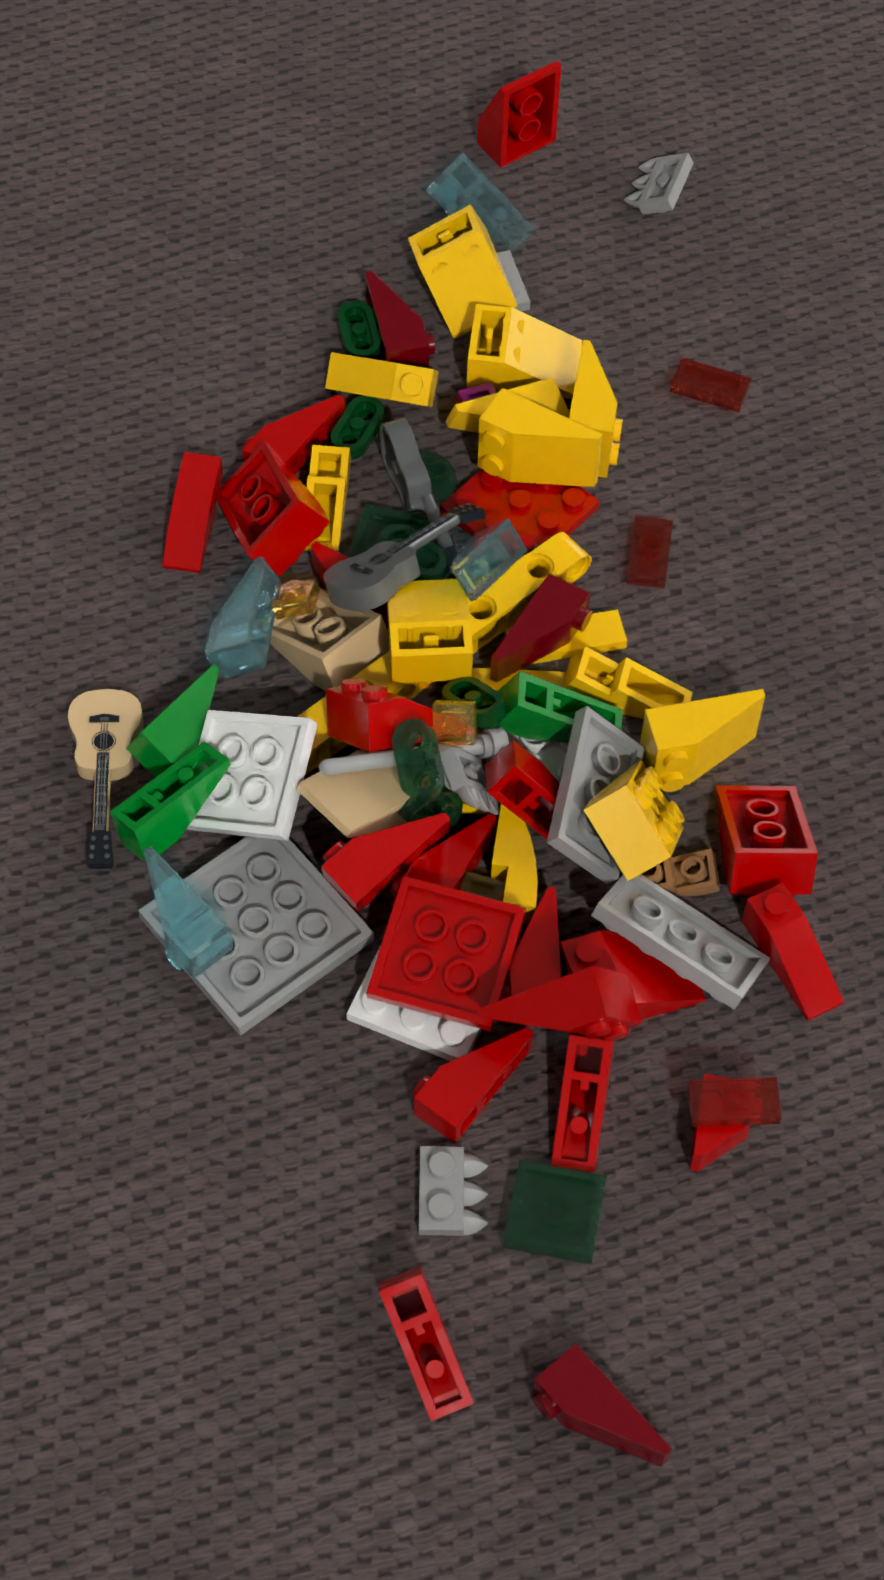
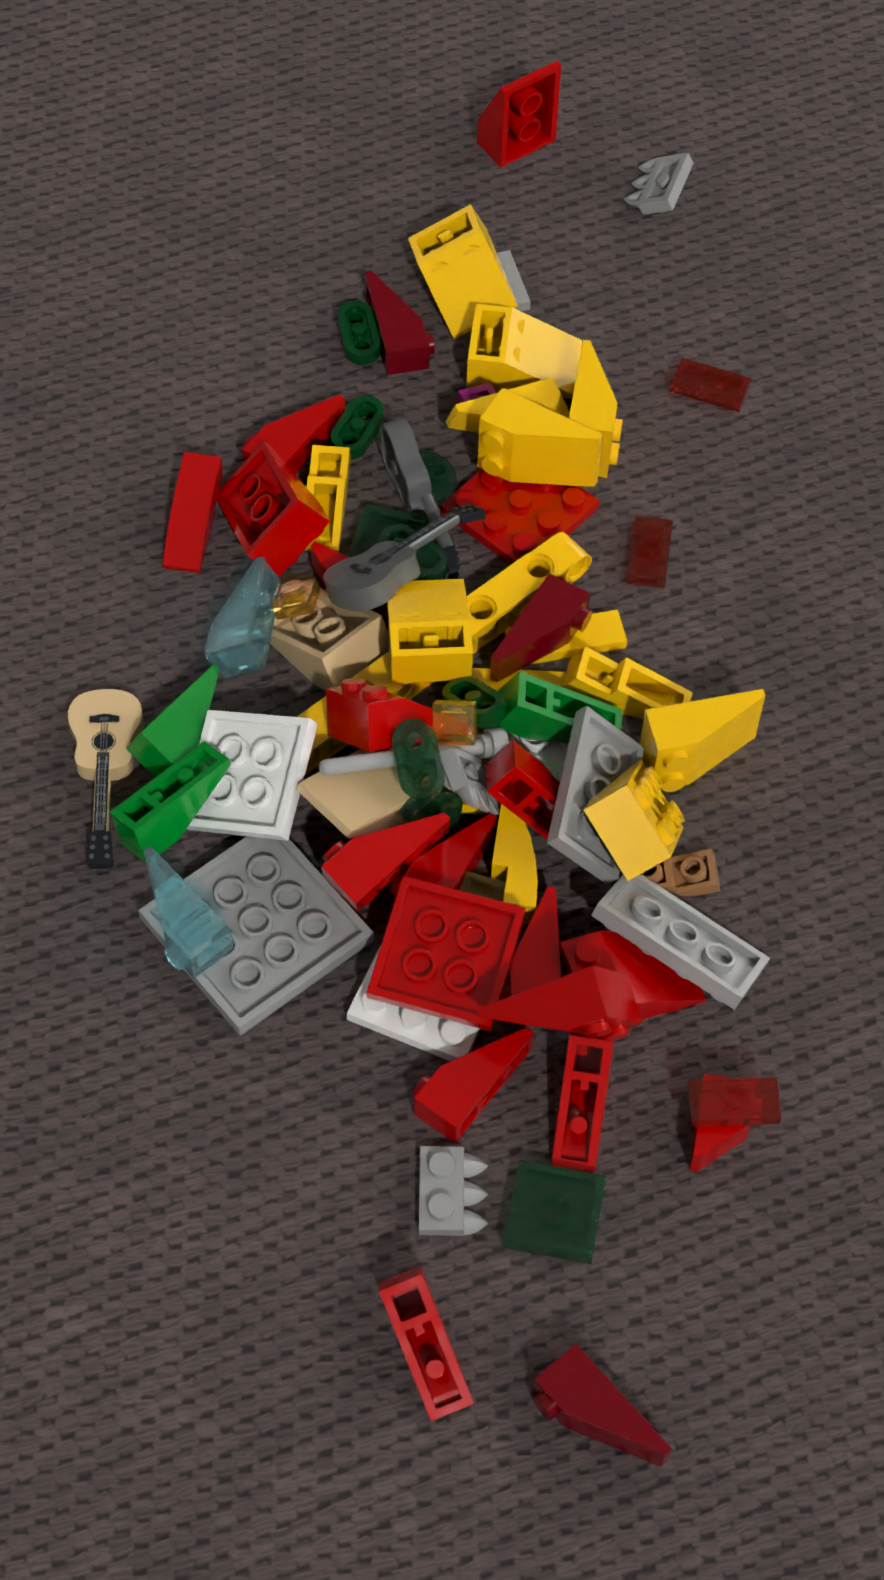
(382, 379): yellow slope -> none
(466, 185): clear light blue slope -> none
(487, 557): clear light blue slope -> none
(765, 839): red slope -> none
(794, 953): red slope -> none

